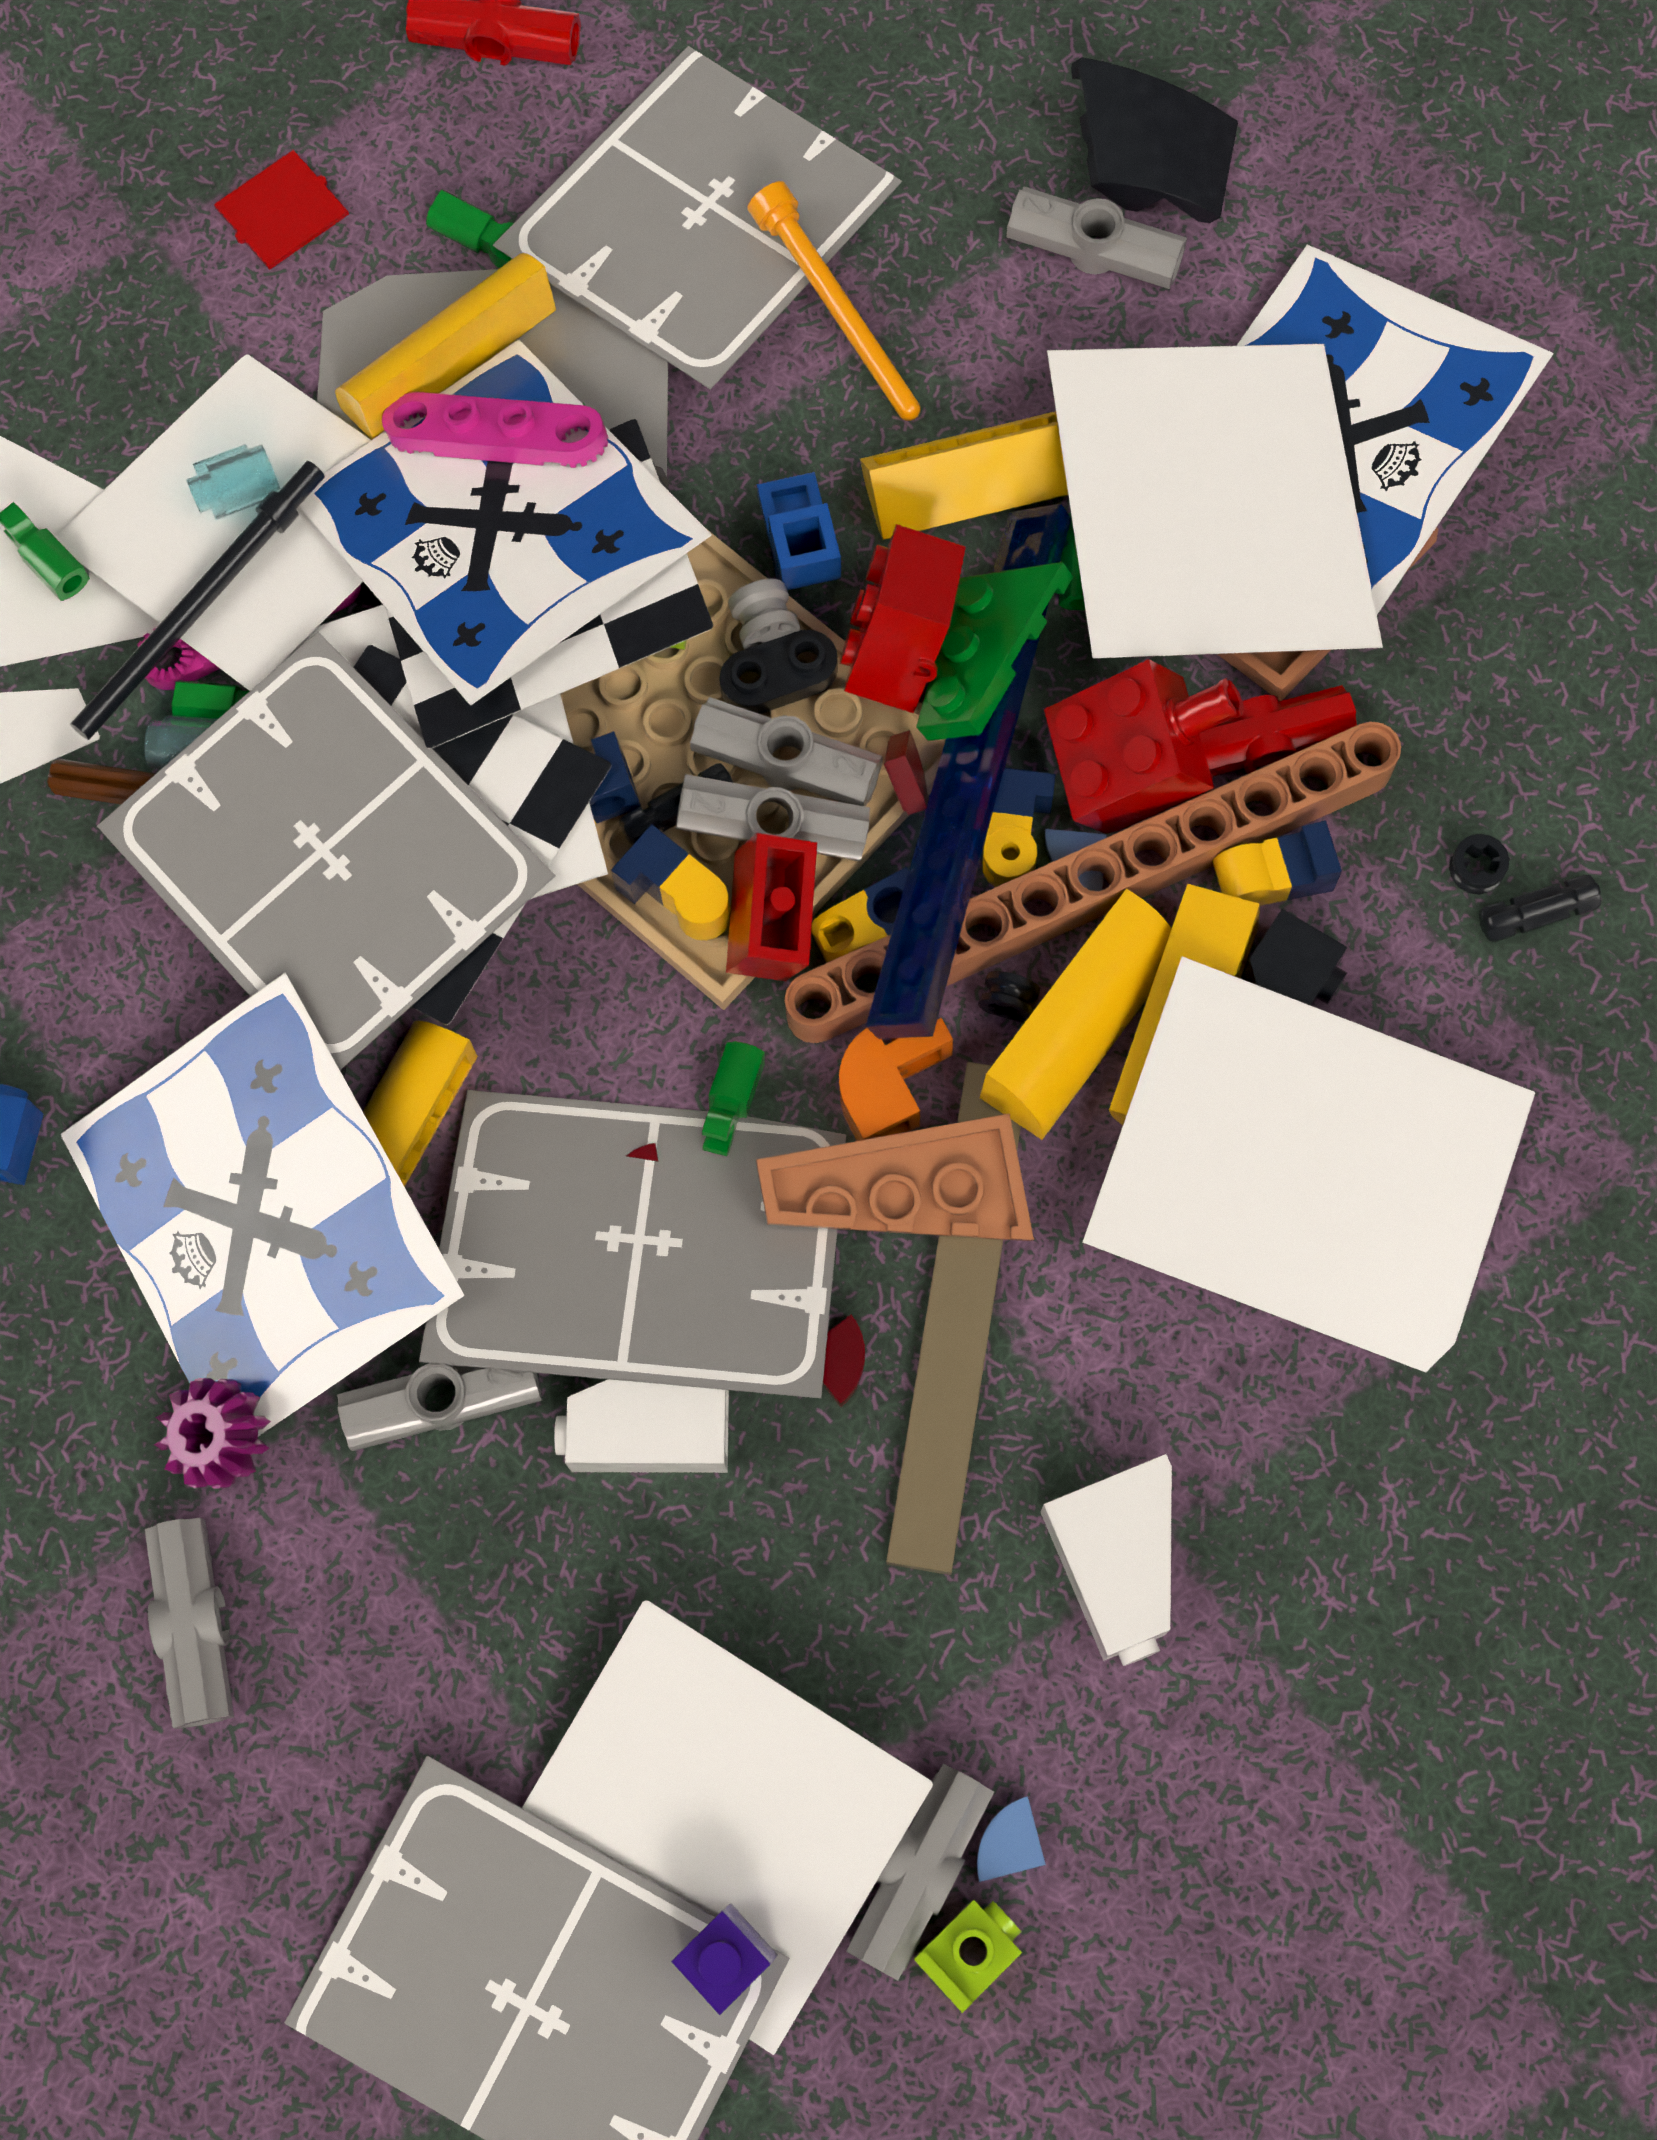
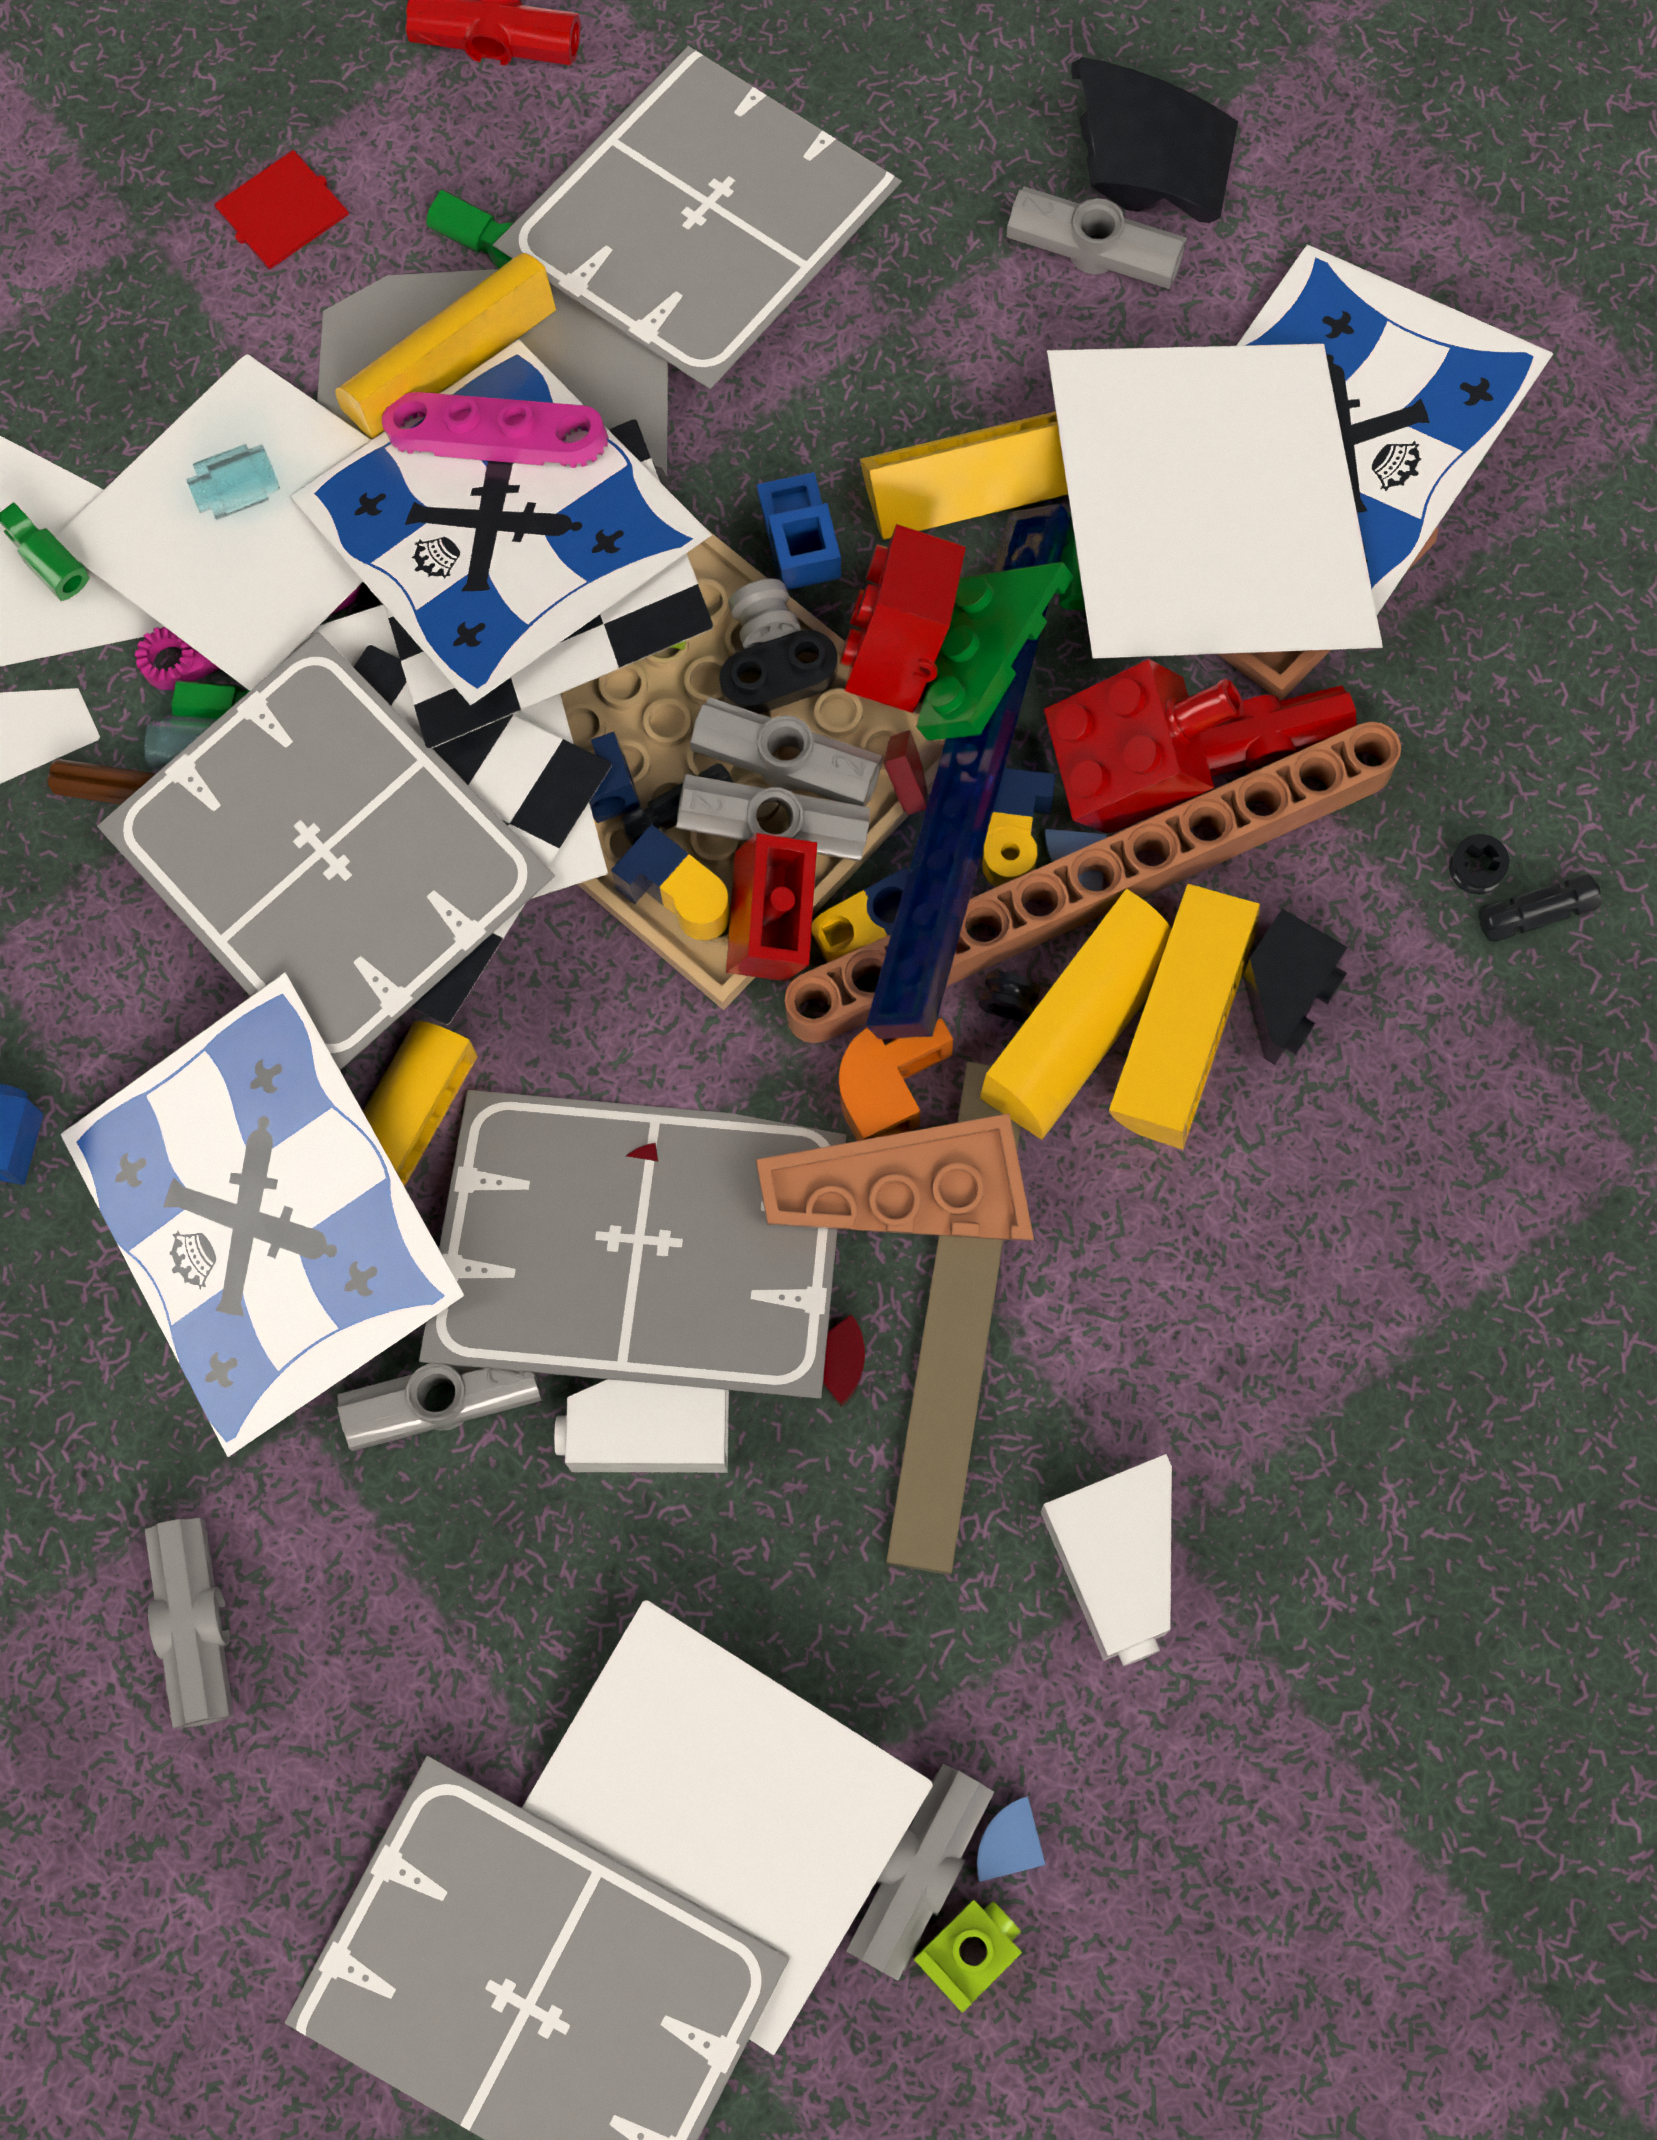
(218, 1456): magenta gear -> none
(274, 514): black bar -> none
(725, 1958): dark purple brick -> none
(731, 1094): green bar -> none
(776, 211): light orange piece -> none
(1280, 866): leg -> none
(1310, 1167): white sticker -> none

